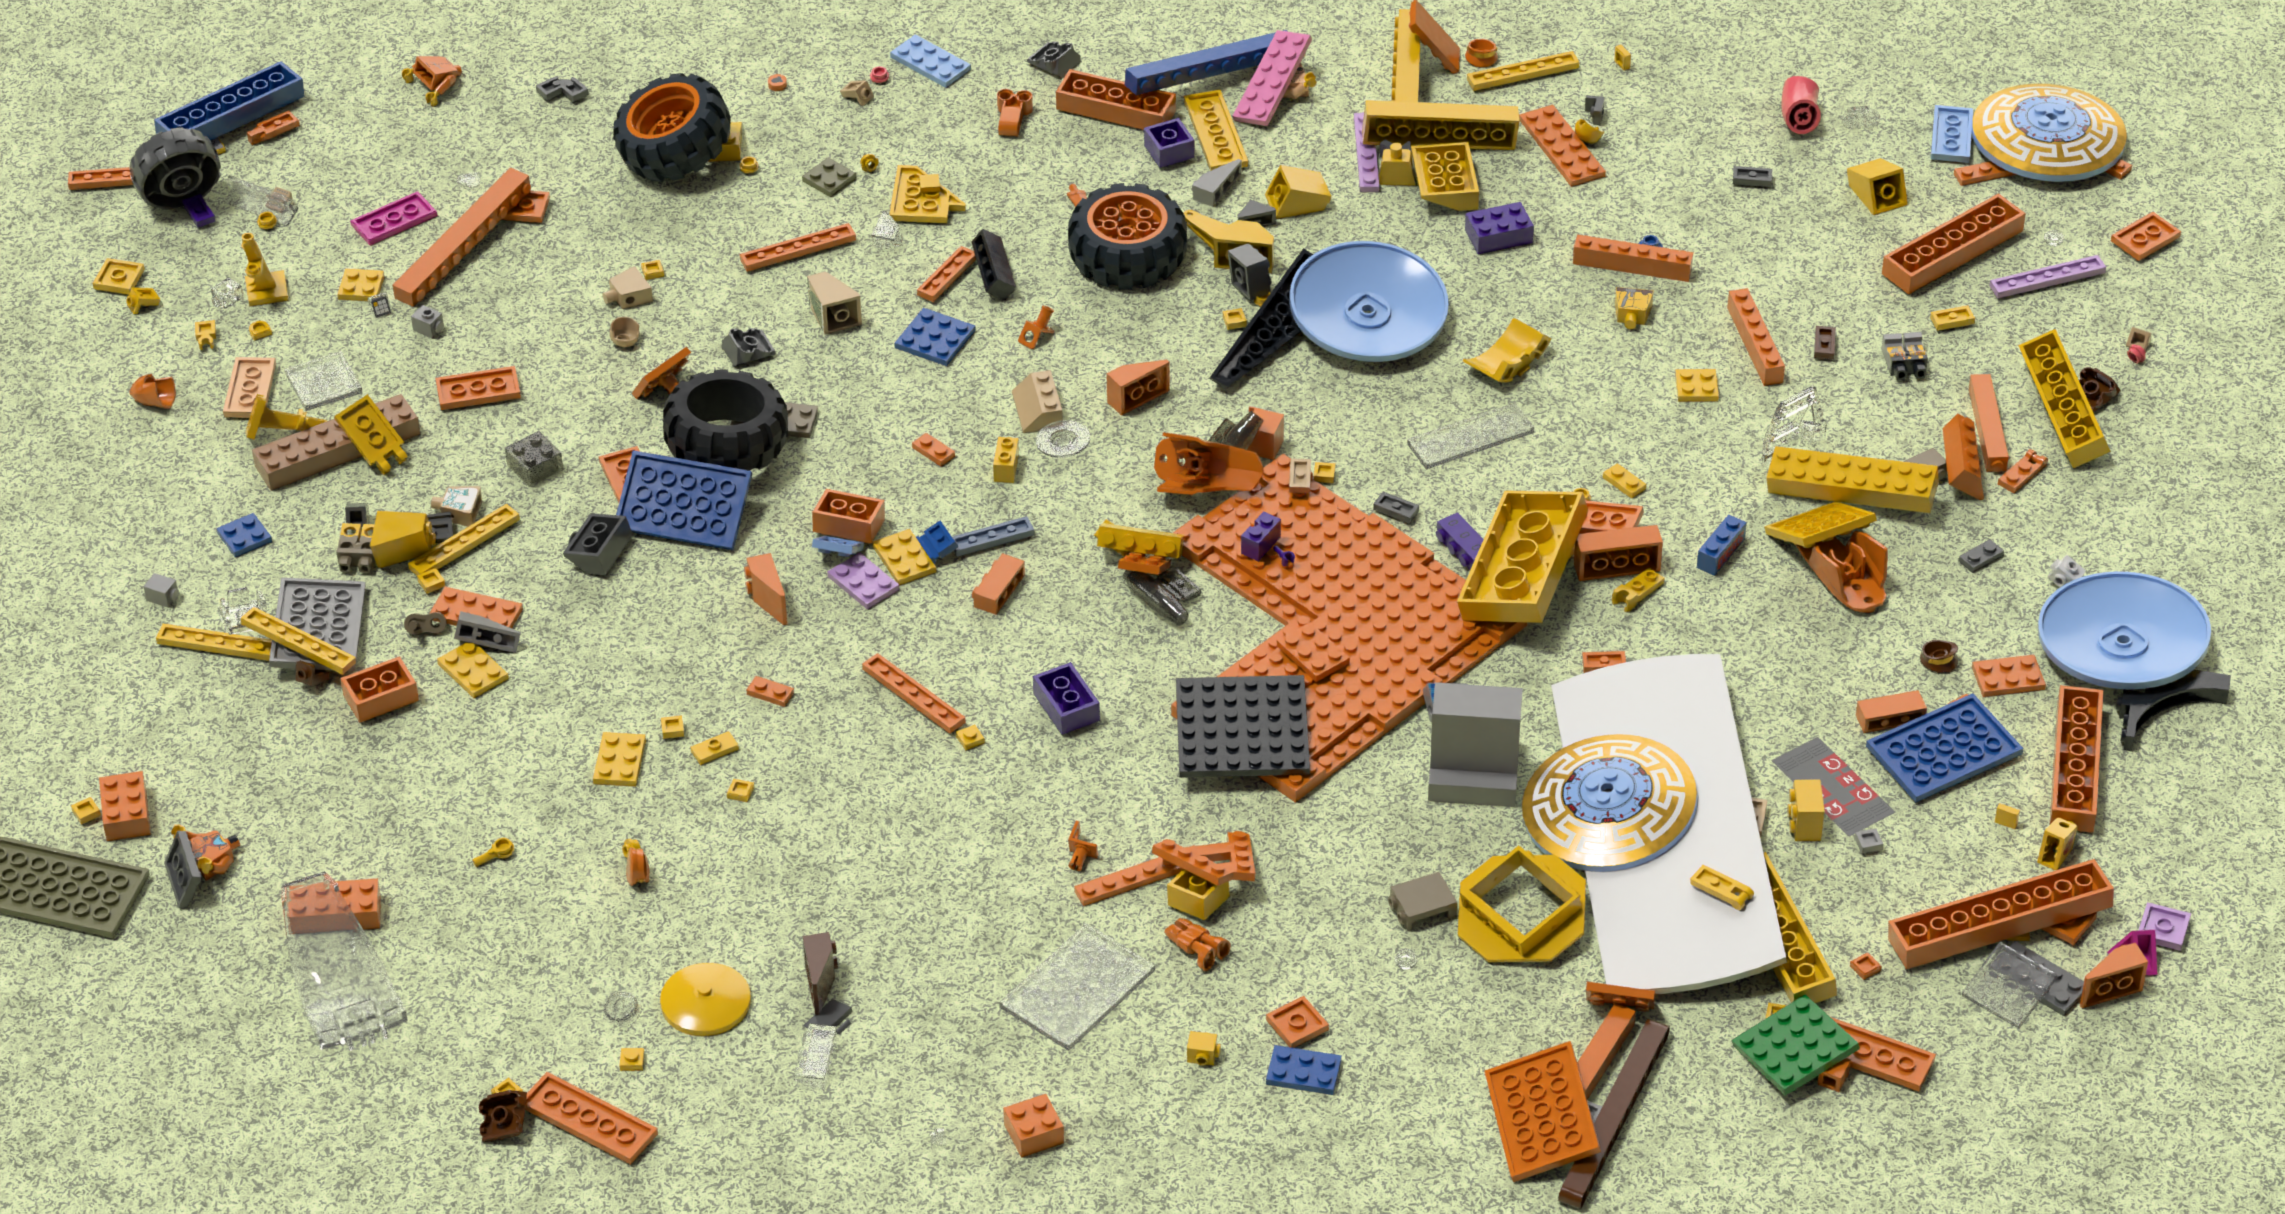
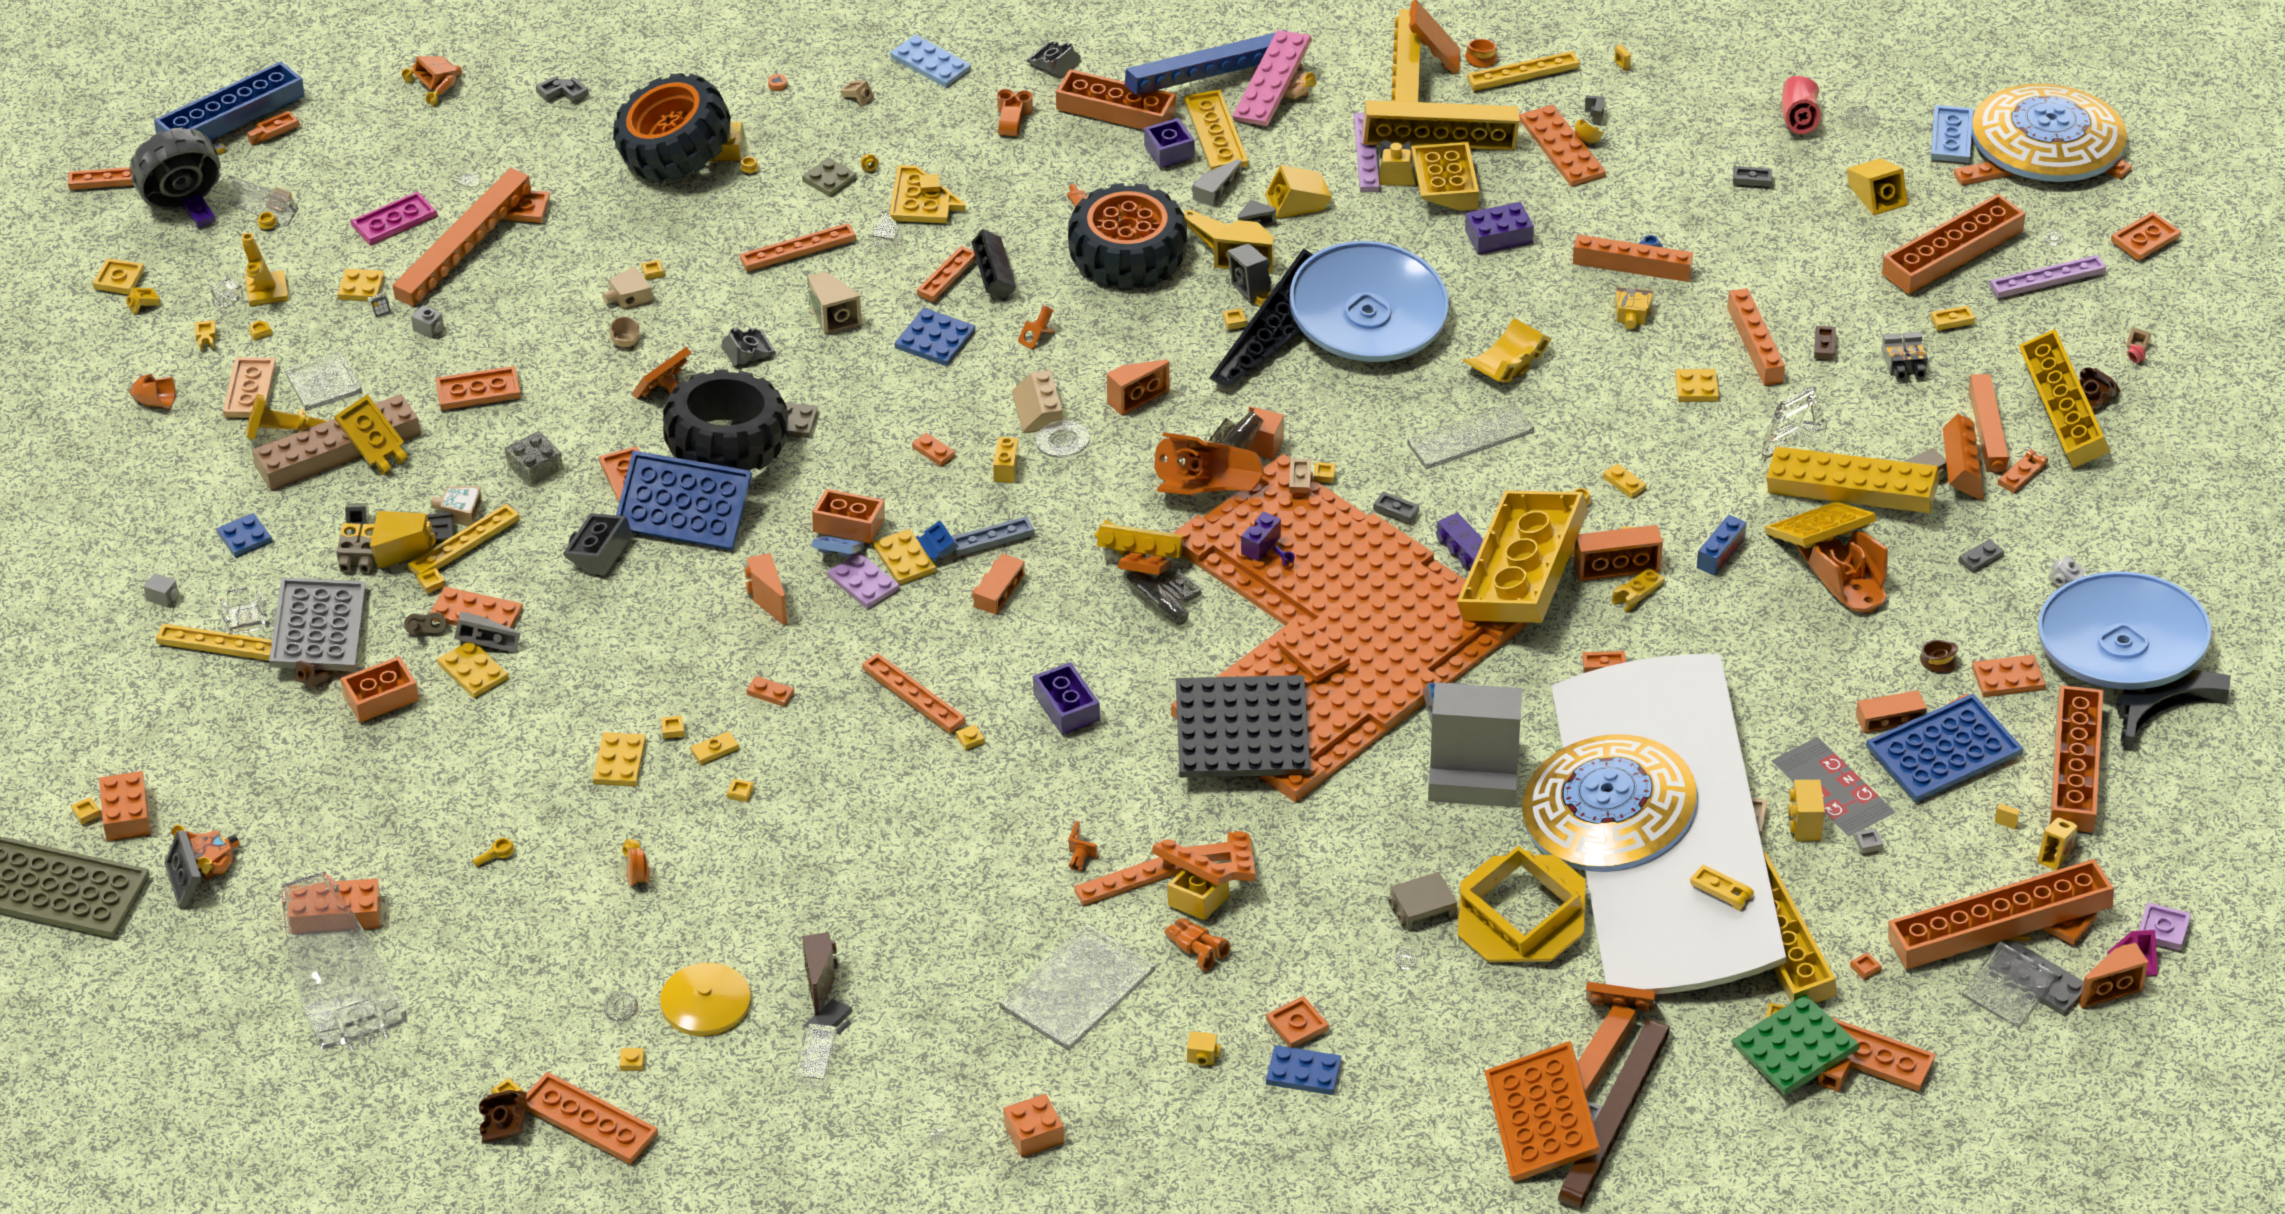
(298, 640): yellow plate -> none
(879, 74): coral plate -> none
(1610, 516): orange plate -> none

